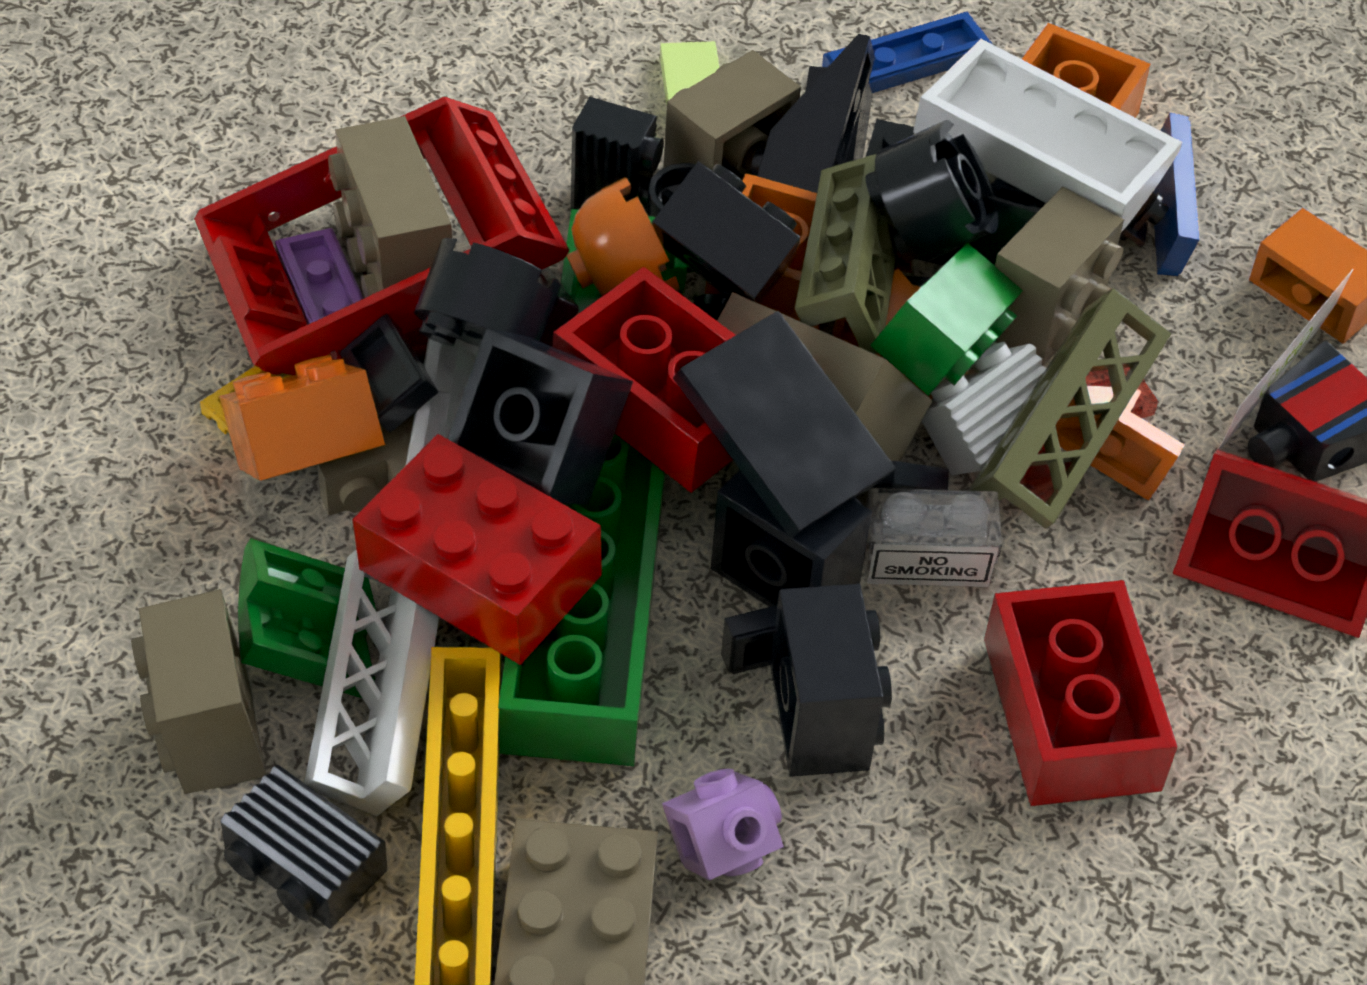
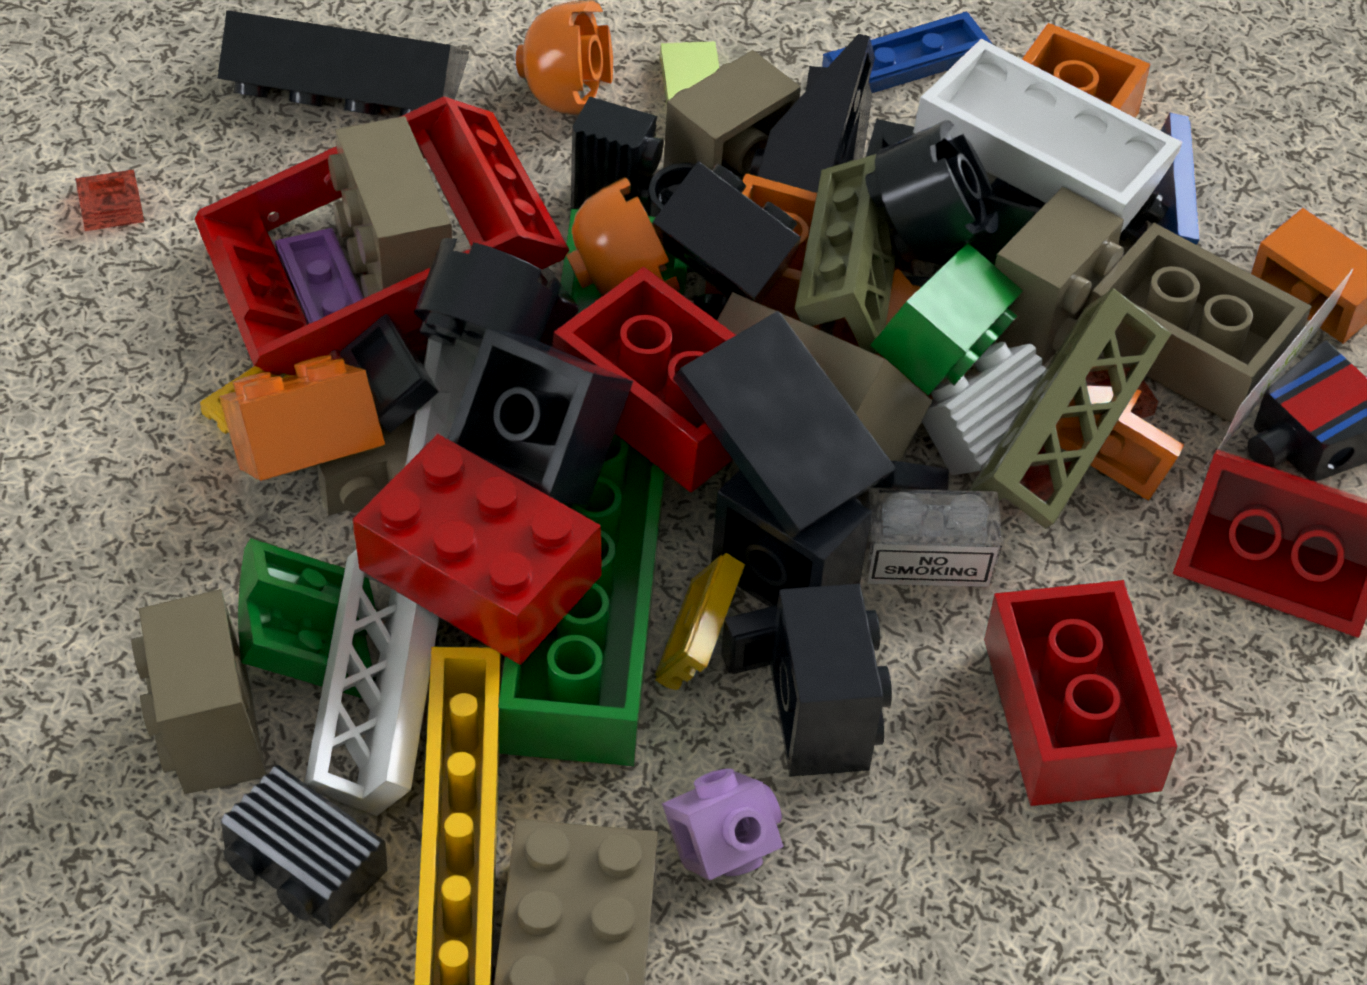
(109, 200): none -> clear red tile
(336, 63): none -> black slope
(564, 52): none -> orange cylinder
(699, 622): none -> yellow tile
(1220, 318): none -> dark tan brick

